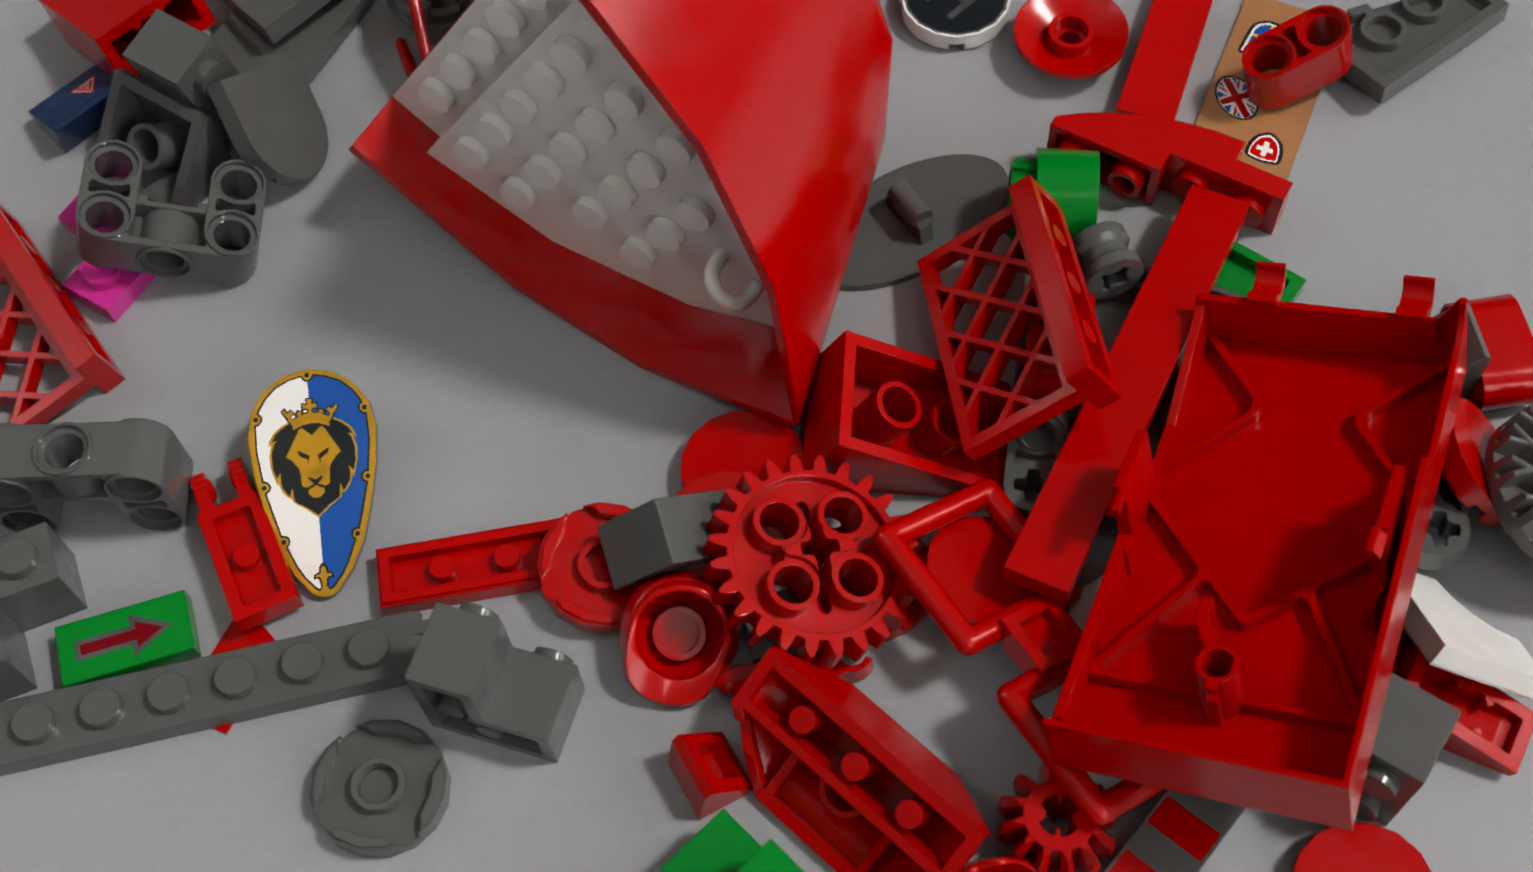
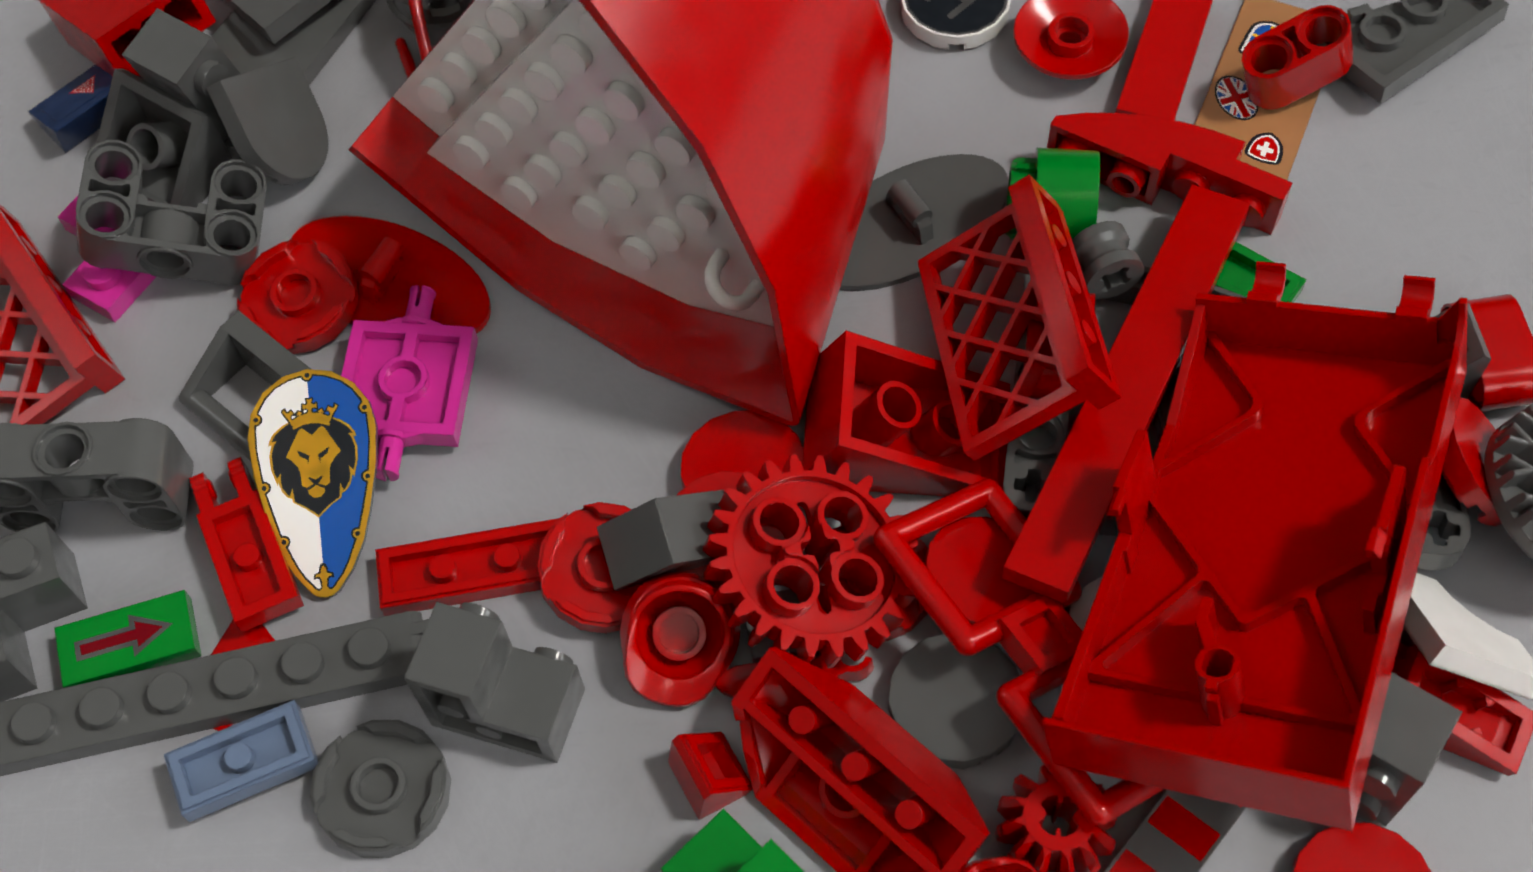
(234, 346): none -> dark grey tile
(241, 761): none -> sand blue plate
(301, 311): none -> red tile
(395, 258): none -> red shield
(413, 377): none -> dark pink plate
(952, 701): none -> dark grey tile

